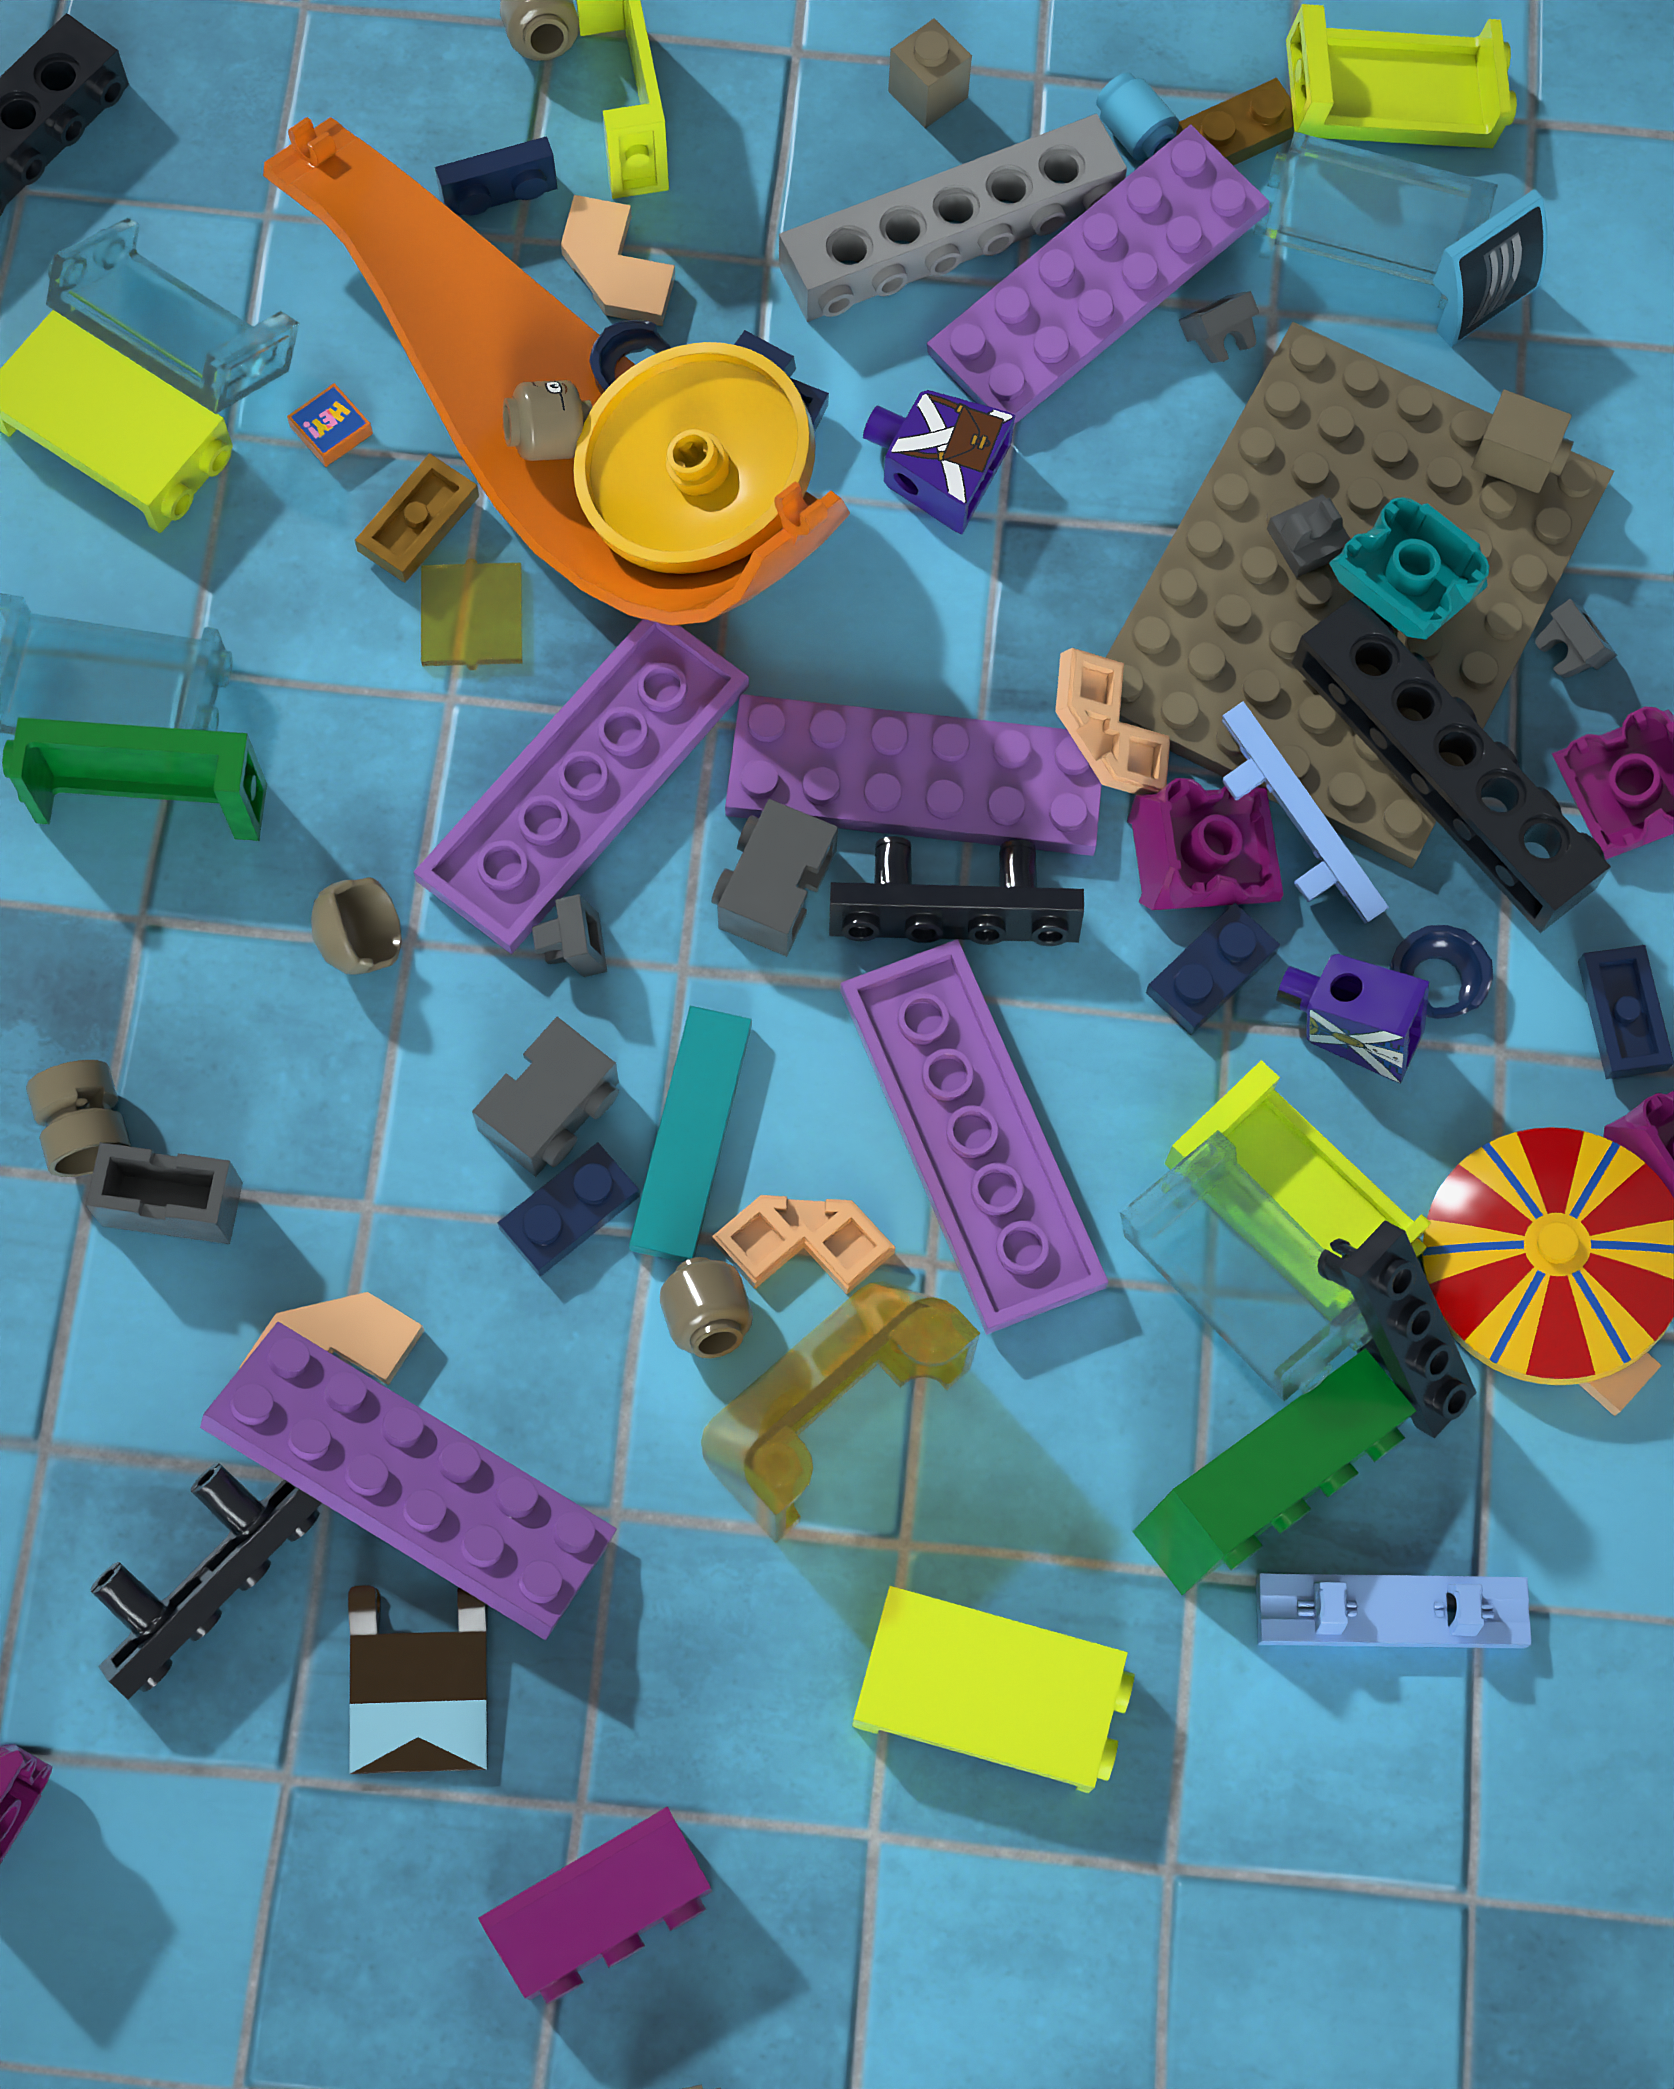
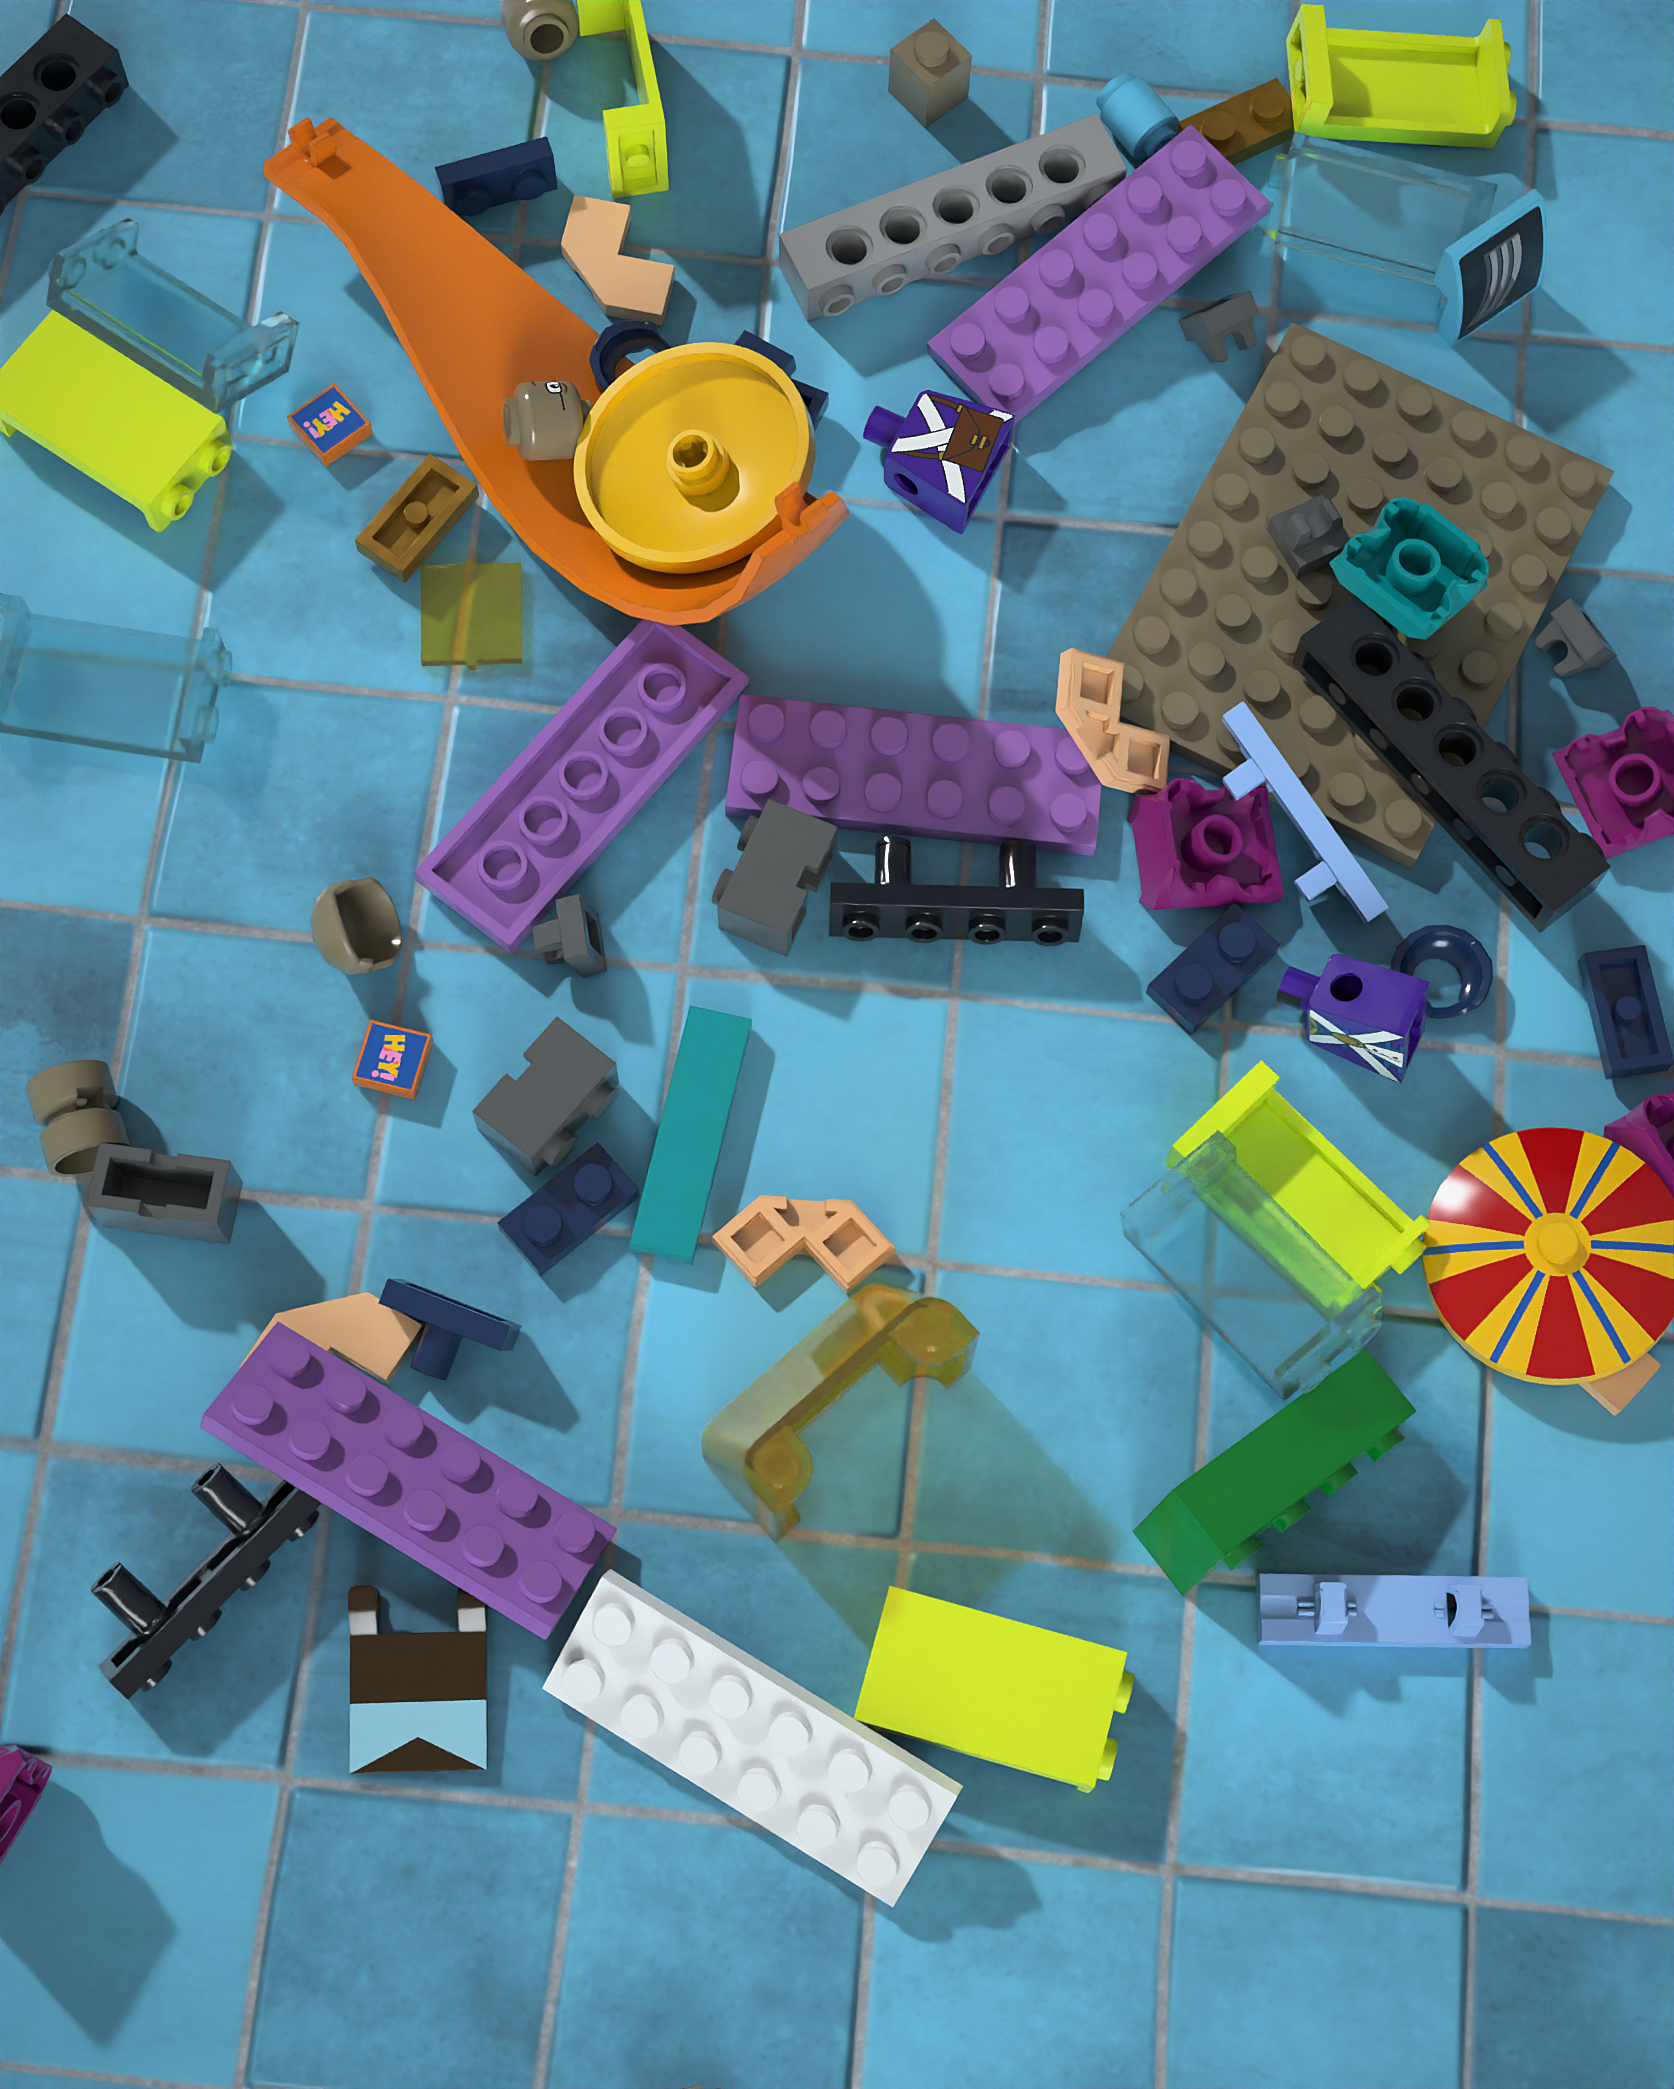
(136, 763): green panel -> none
(392, 1059): none -> tile
(445, 1325): none -> dark blue tile
(597, 1907): magenta slope -> none
(706, 1307): dark tan head -> none
(752, 1737): none -> white plate
(973, 1137): medium lavender plate -> none
(1404, 1324): black plate -> none
(1524, 442): dark tan brick -> none

